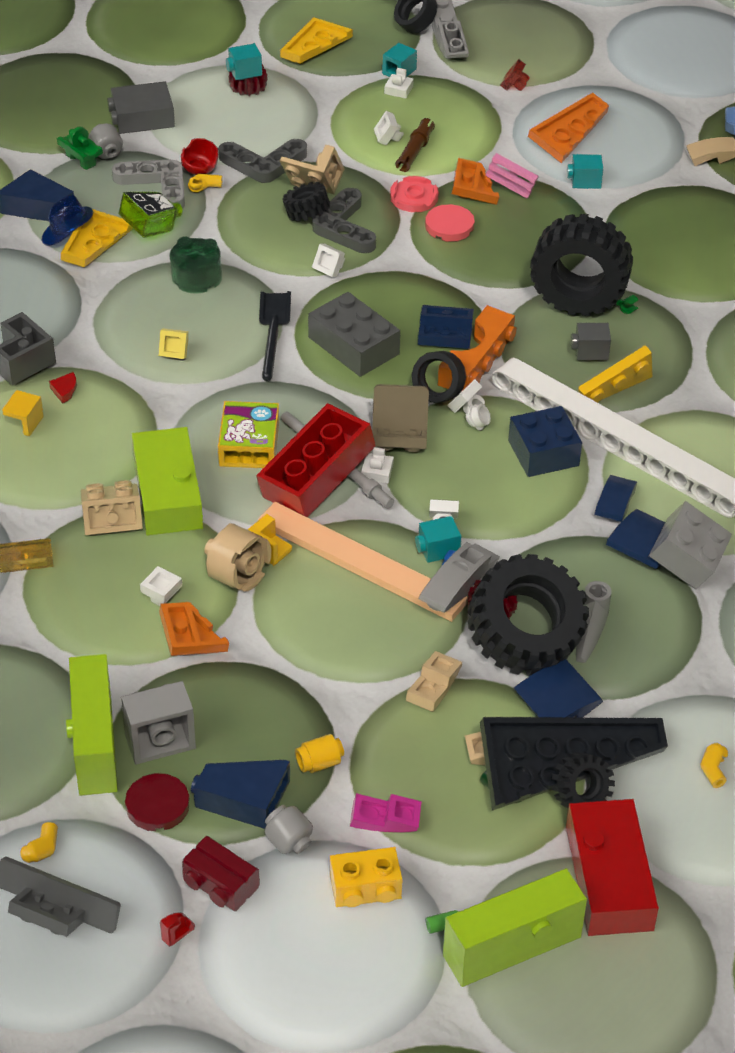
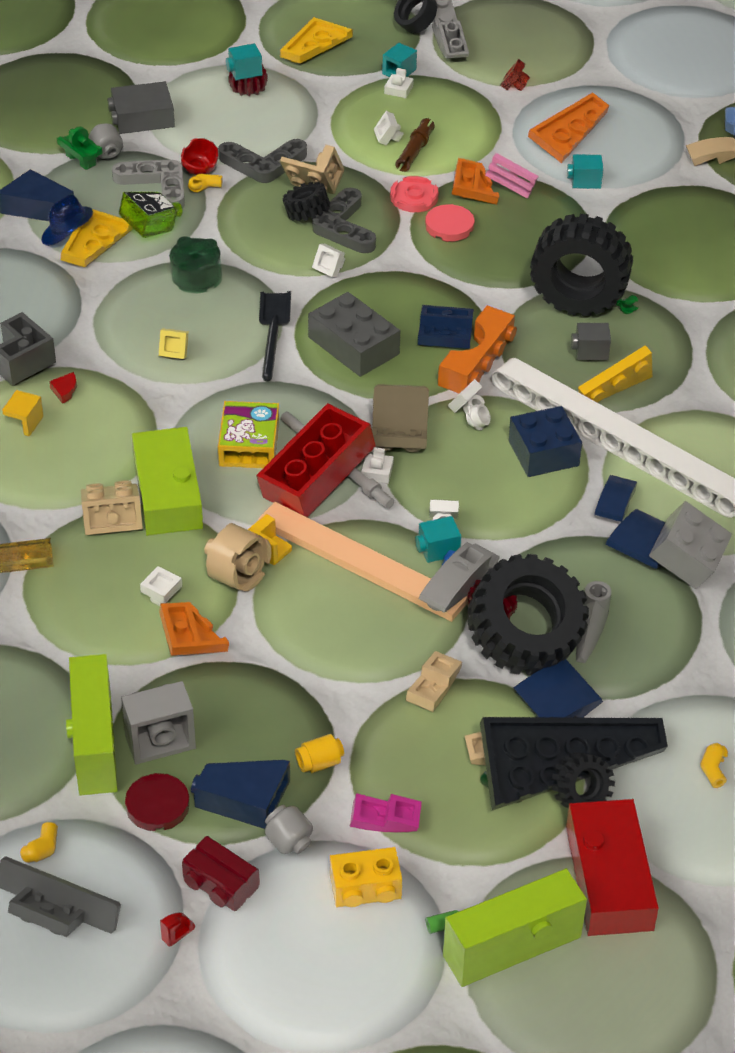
(454, 364): black tyre -> none

